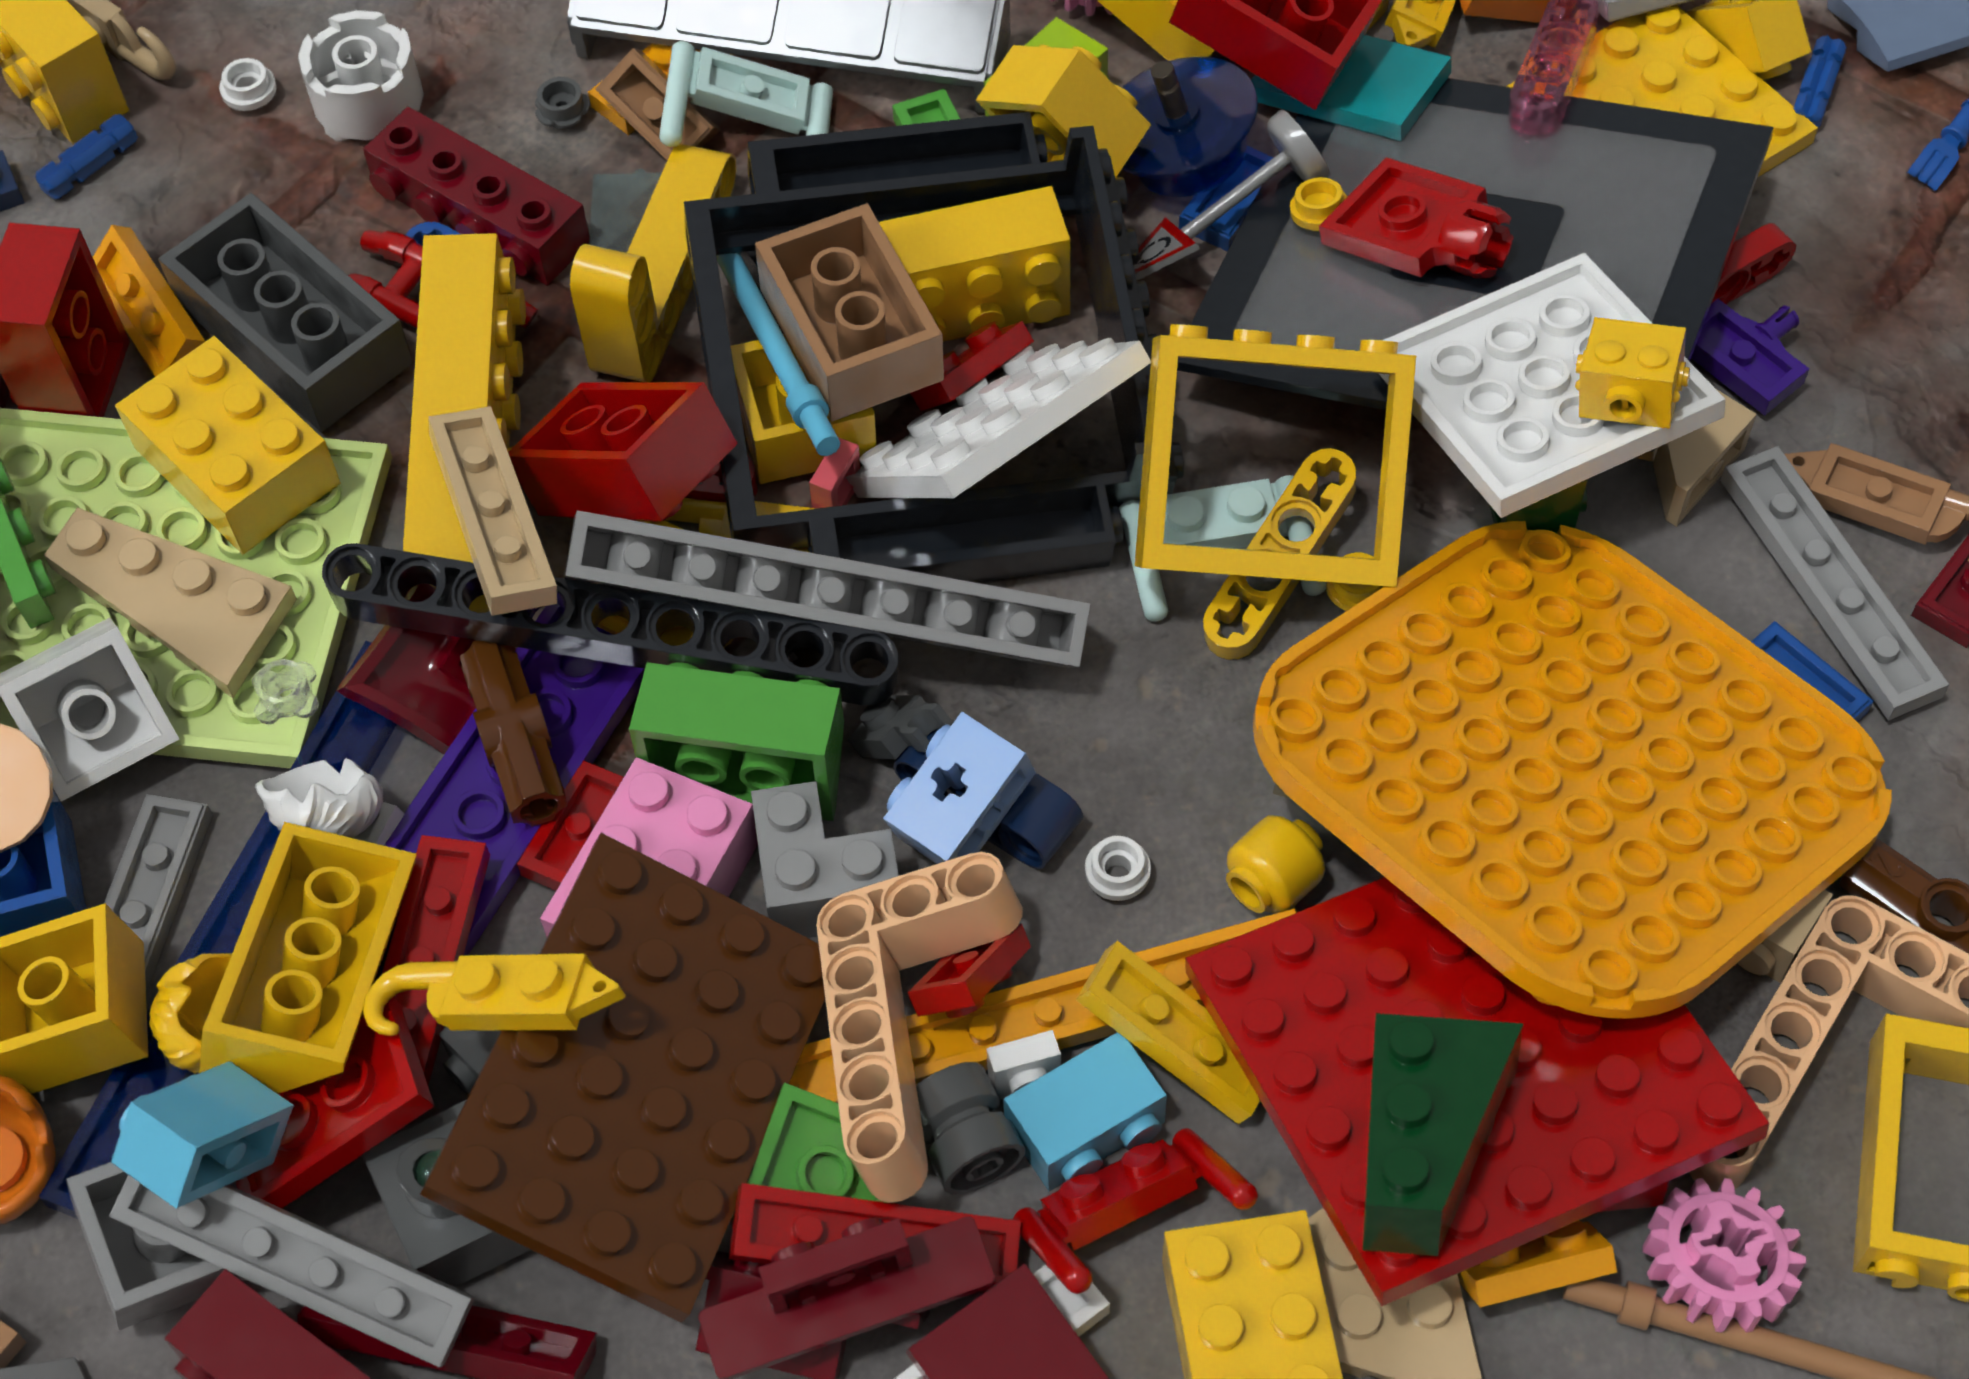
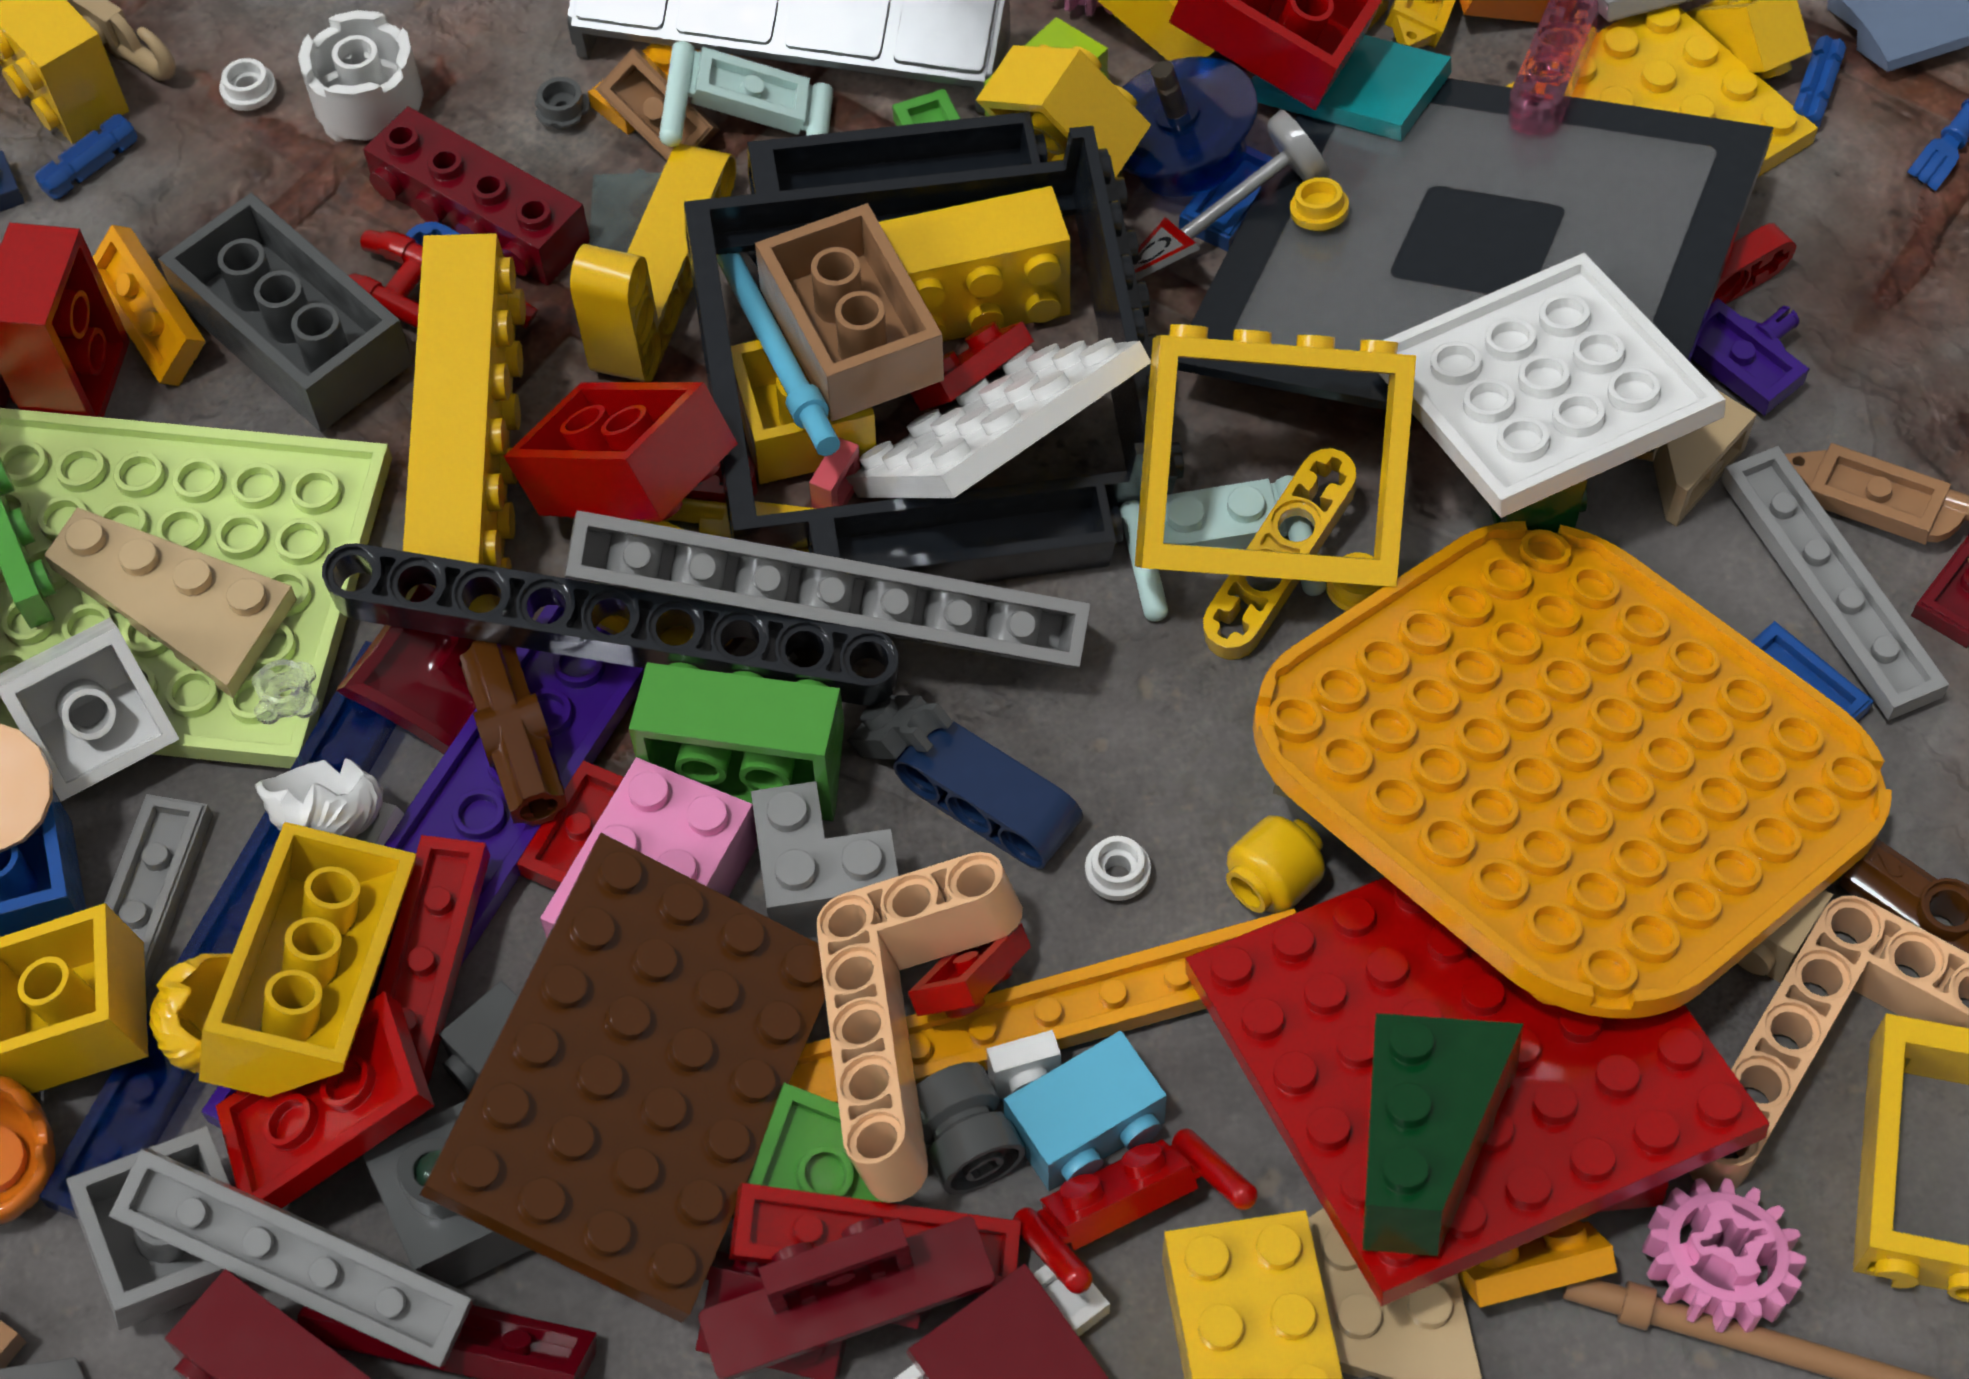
(201, 1133): medium azure brick -> none
(228, 444): yellow brick -> none
(492, 511): tan plate -> none
(498, 992): yellow plate -> none
(956, 758): light blue brick -> none
(1168, 1029): yellow plate -> none
(1420, 222): red plate -> none
(1632, 372): yellow head -> none

